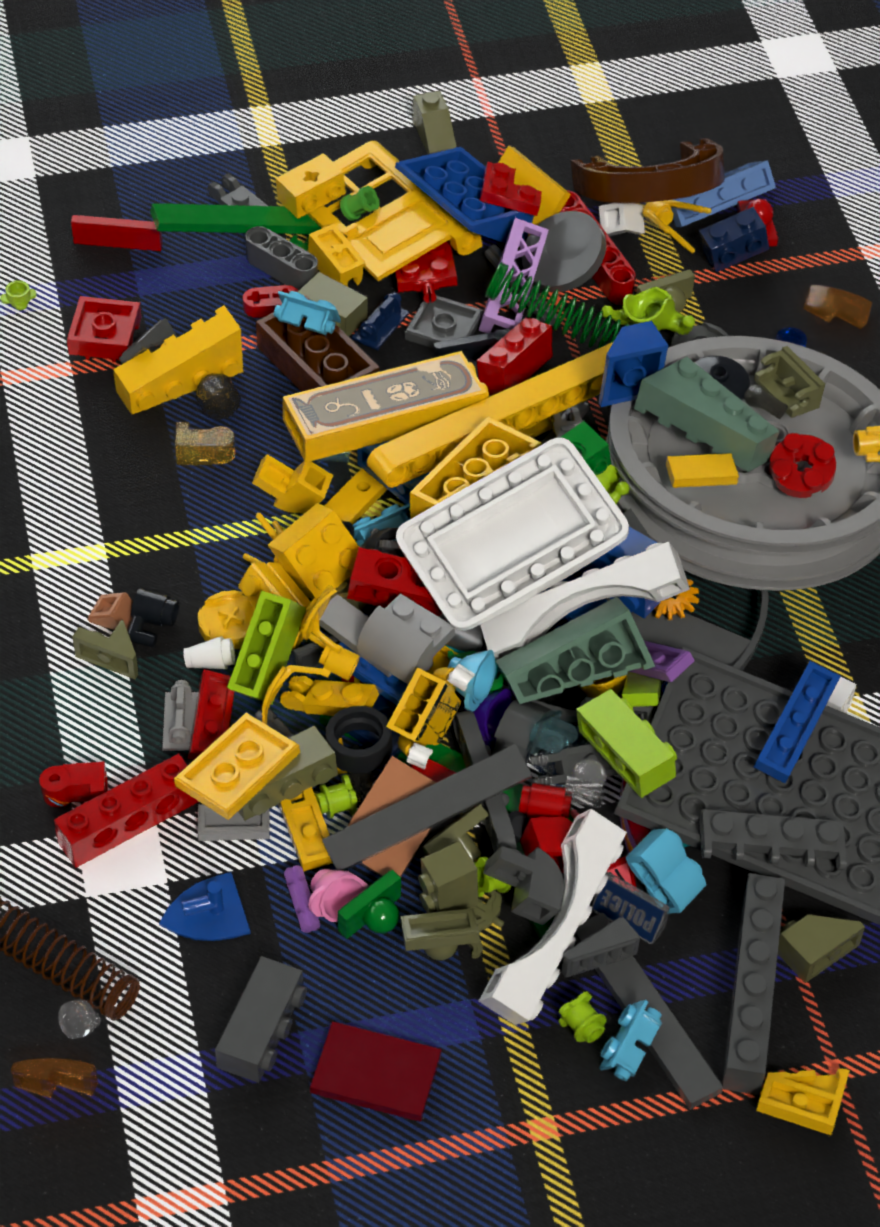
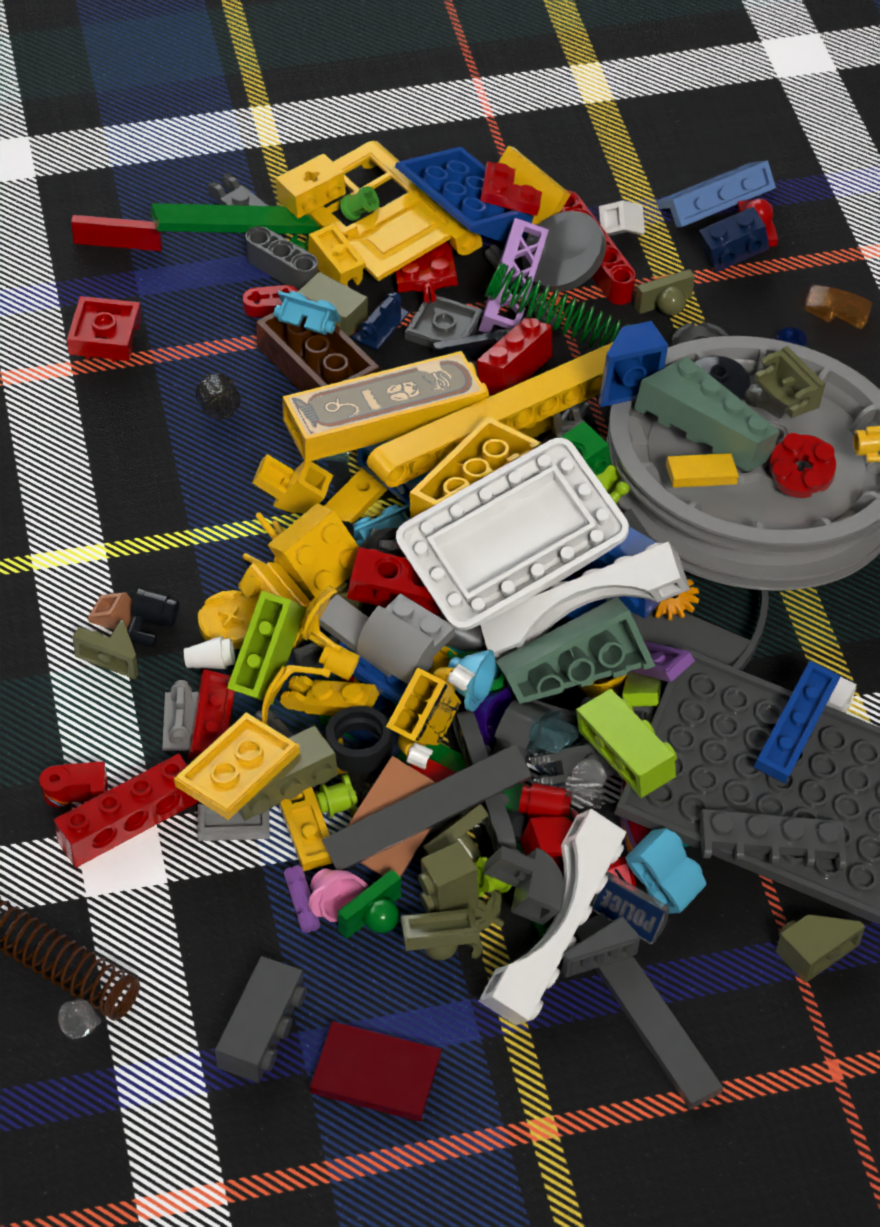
(18, 294): lime plate -> none
(44, 1074): clear orange slope -> none
(151, 340): dark grey slope -> none
(181, 363): yellow wedge -> none
(203, 445): clear yellow leg -> none
(208, 911): blue shield -> none
(433, 122): olive slope -> none
(582, 1018): lime brick -> none
(621, 1050): medium azure hinge -> none
(653, 306): lime piece -> none
(661, 214): yellow plant -> none
(696, 172): reddish brown piece -> none
(753, 985): dark grey brick -> none
(804, 1098): yellow wing -> none

